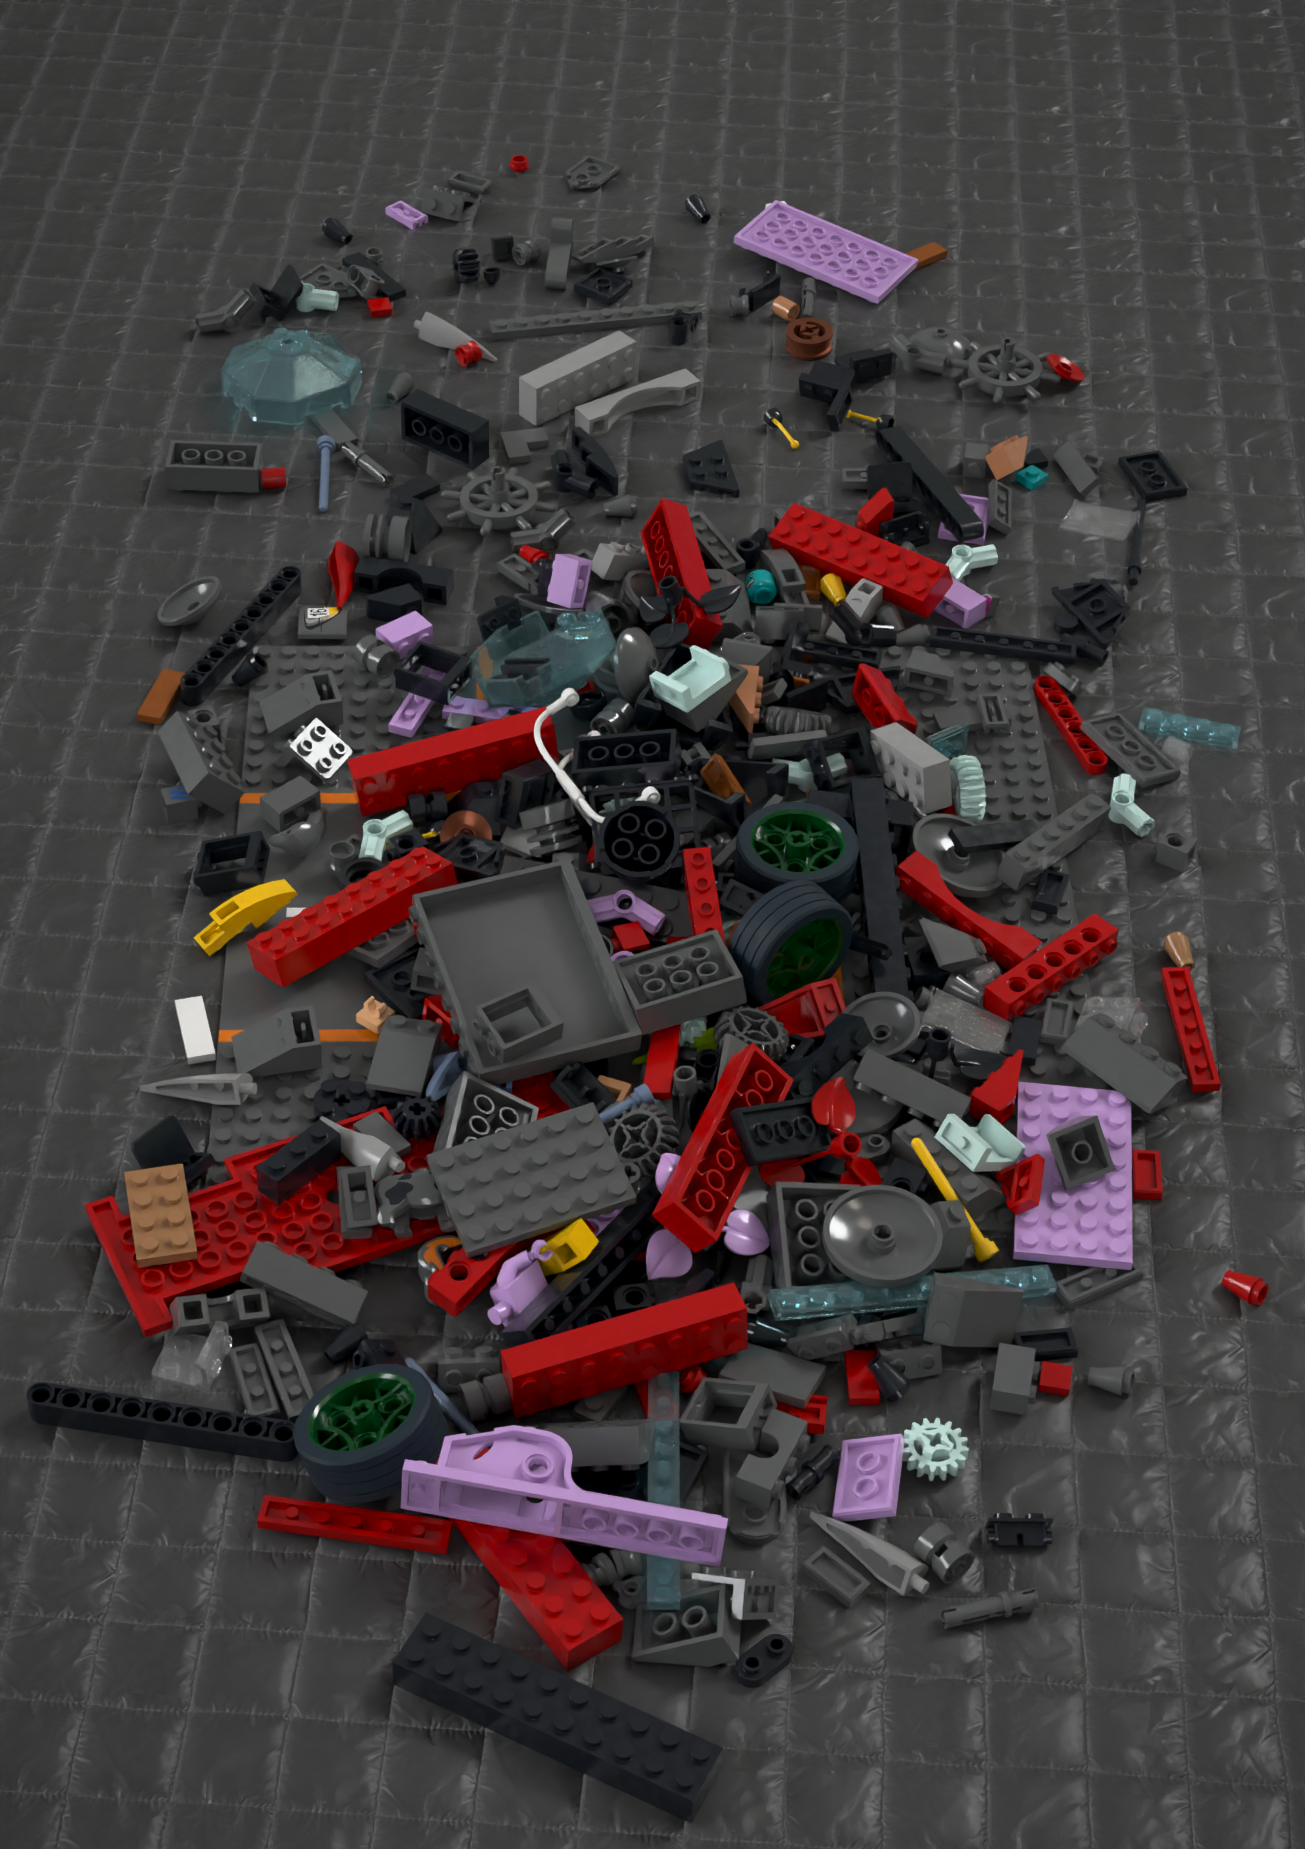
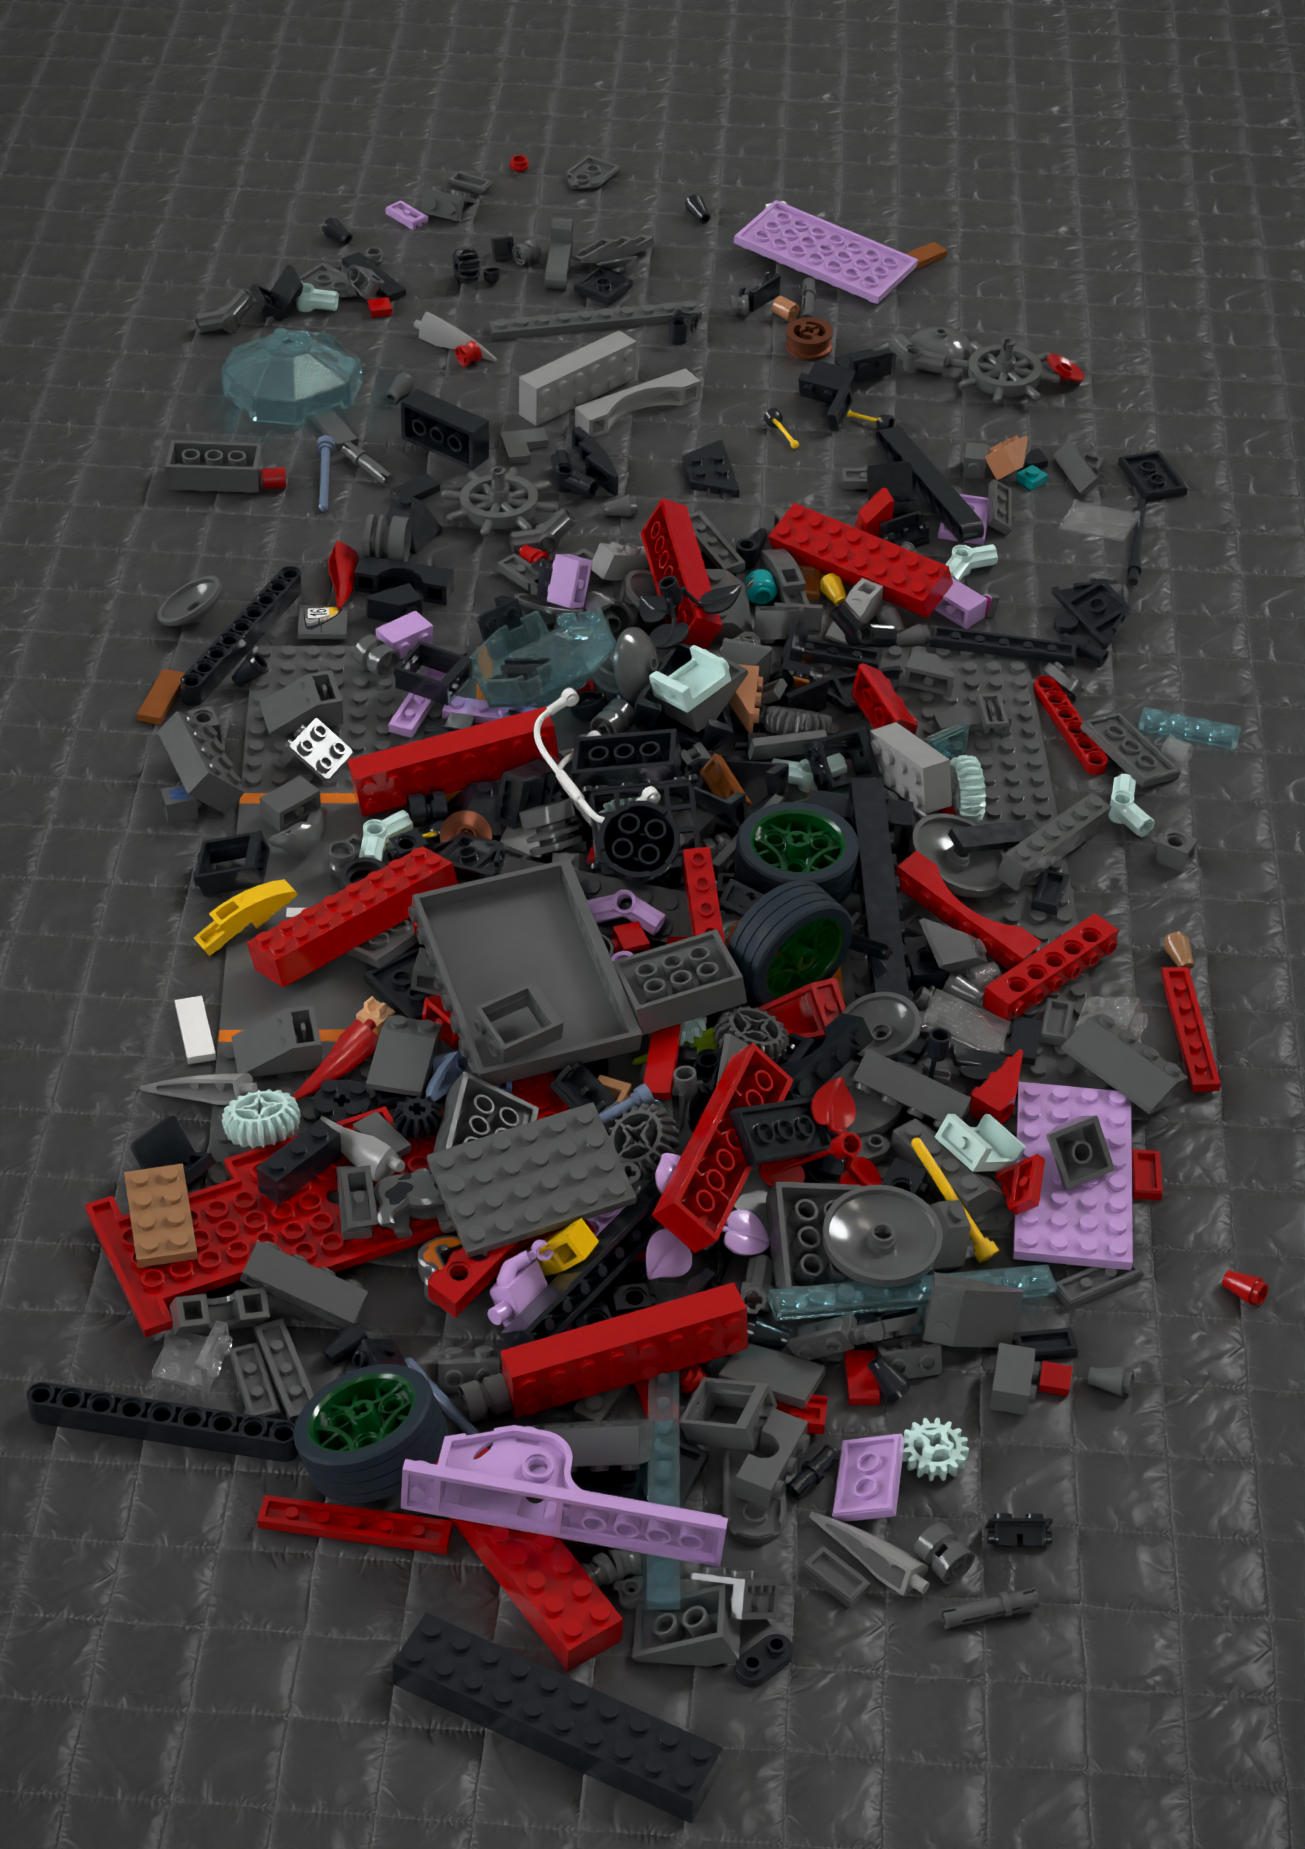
(261, 1118): none -> light aqua gear
(349, 1051): none -> red piece

